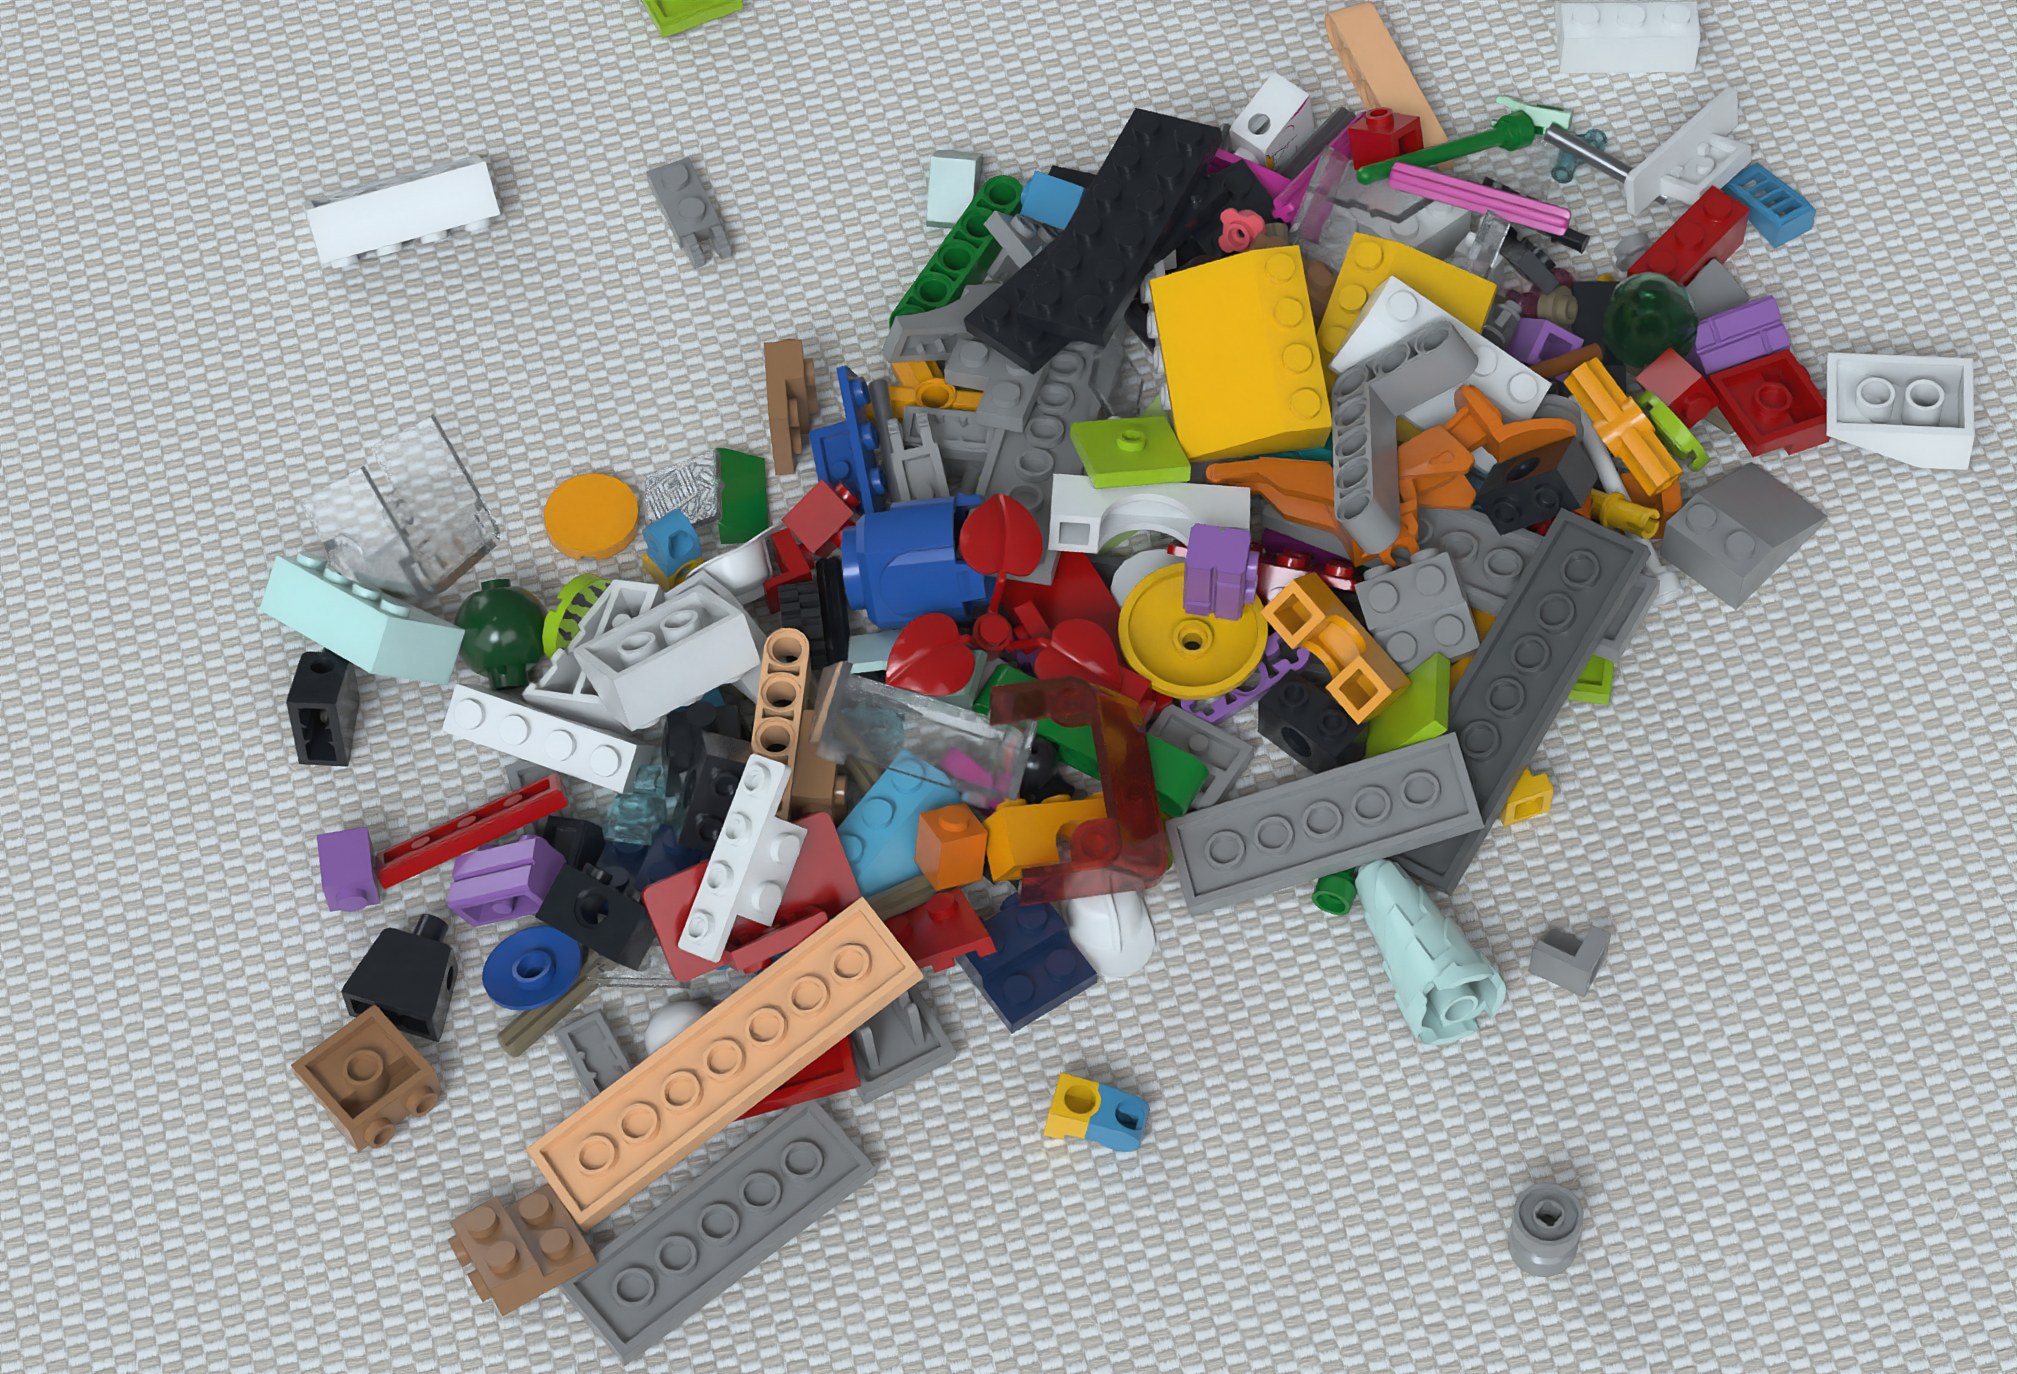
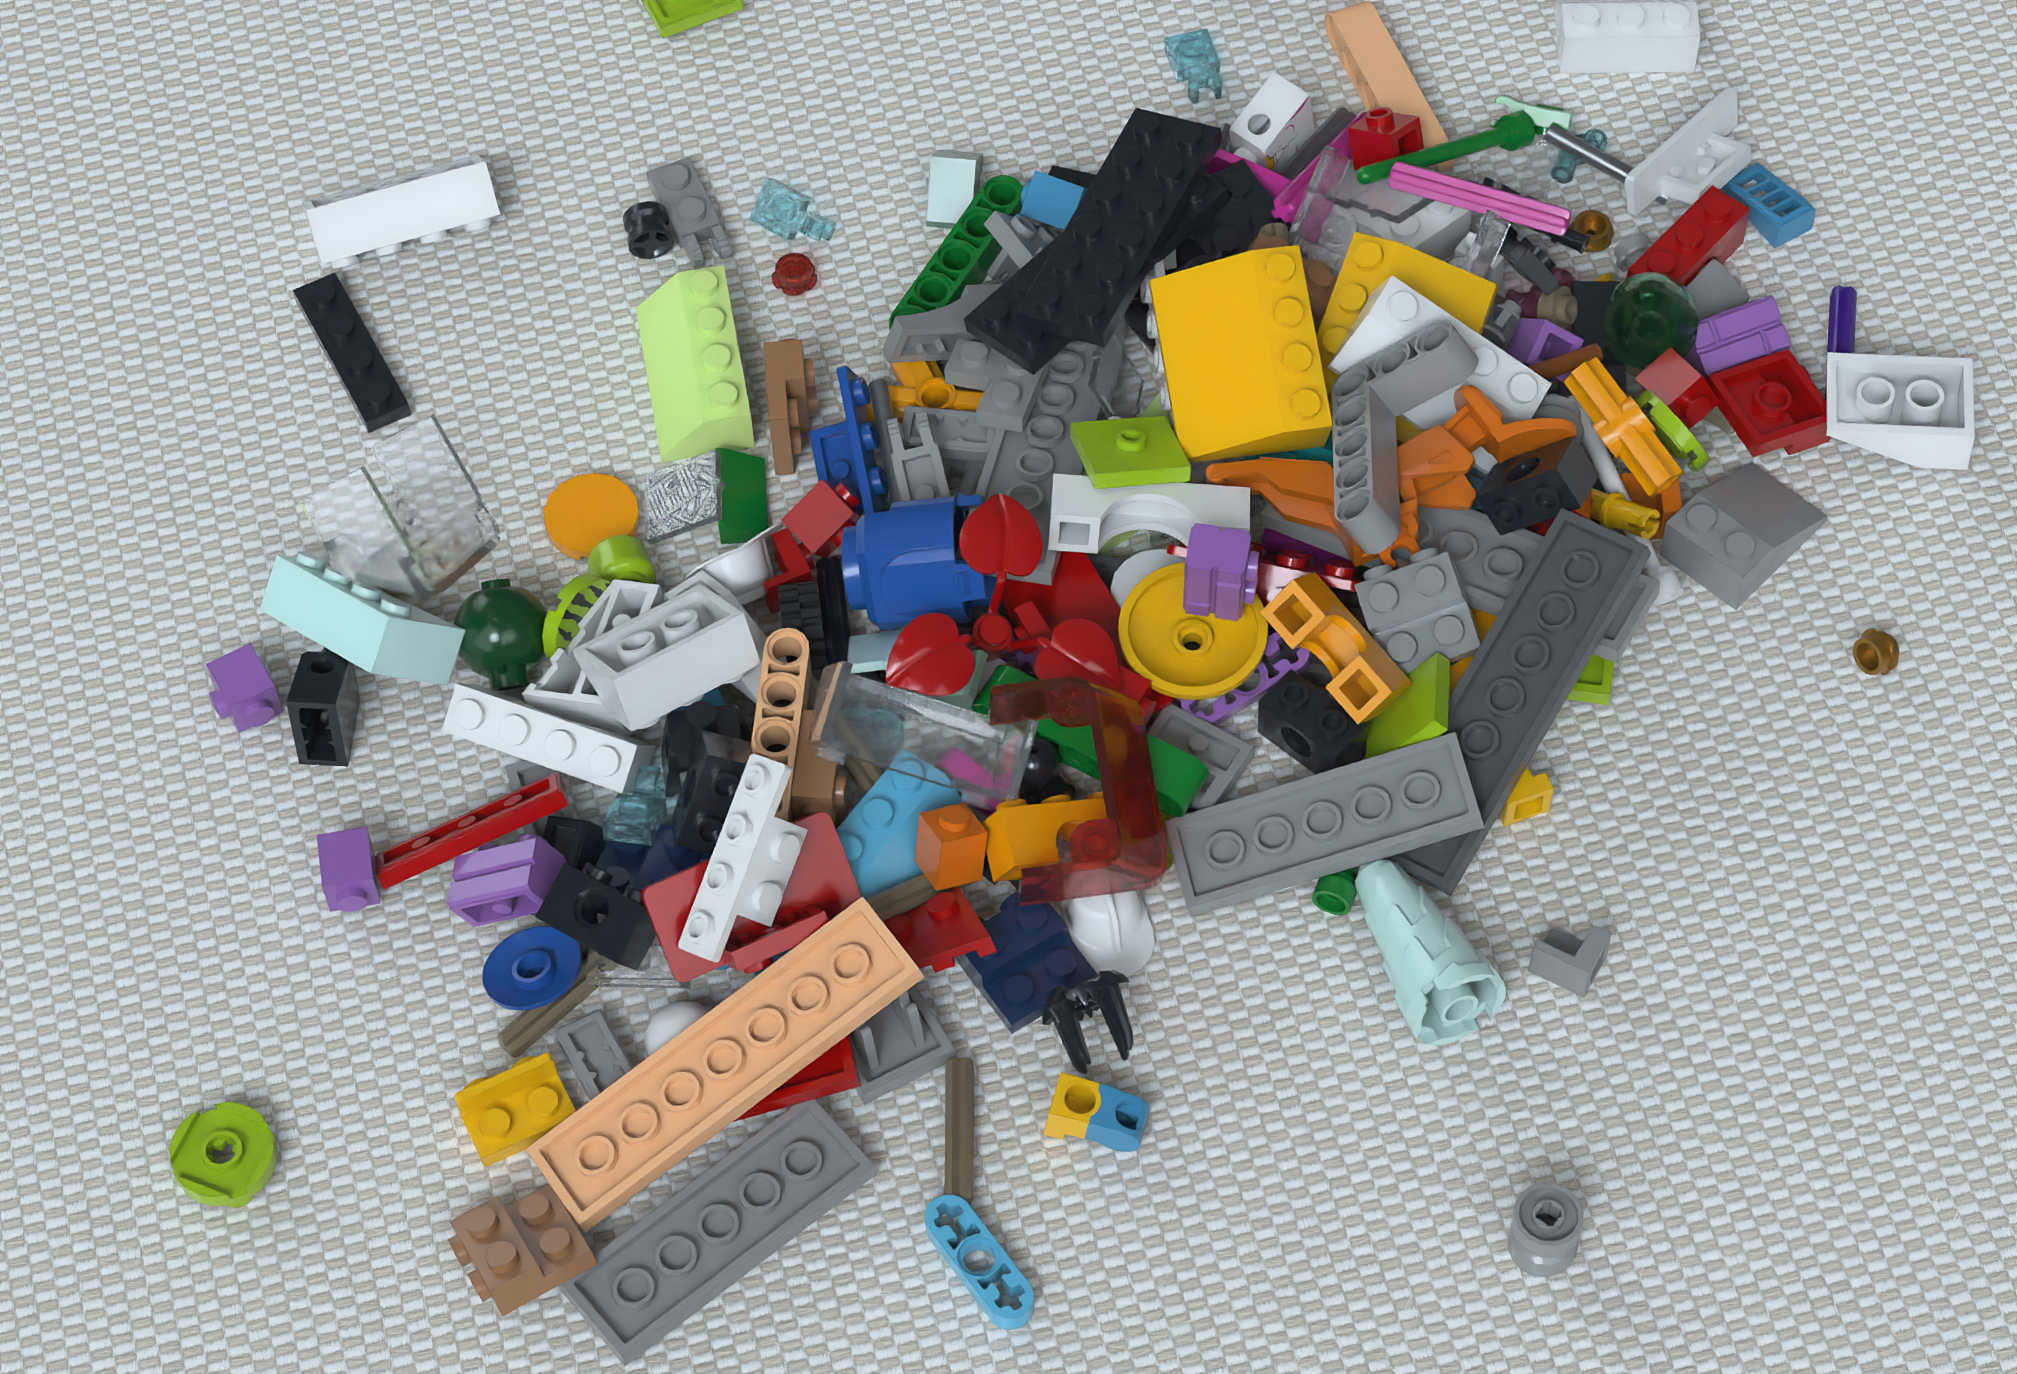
(228, 1182): none -> lime plate
(243, 689): none -> medium lavender brick
(352, 352): none -> black plate
(368, 1079): medium nougat plate -> none
(407, 978): black torso -> none
(513, 1107): none -> yellow bracket
(622, 559): none -> lime head
(648, 230): none -> black wheel
(671, 547): dark azure leg -> none
(694, 366): none -> yellowish green slope
(785, 213): none -> clear light blue plate
(794, 266): none -> clear red plate
(959, 1128): none -> dark tan axle
(976, 1283): none -> medium azure beam
(1068, 1007): none -> black piece
(1195, 60): none -> clear light blue plate
(1244, 220): coral plate -> none
(1596, 224): none -> pearl gold plate
(1842, 320): none -> dark purple axle
(1876, 652): none -> pearl gold plate

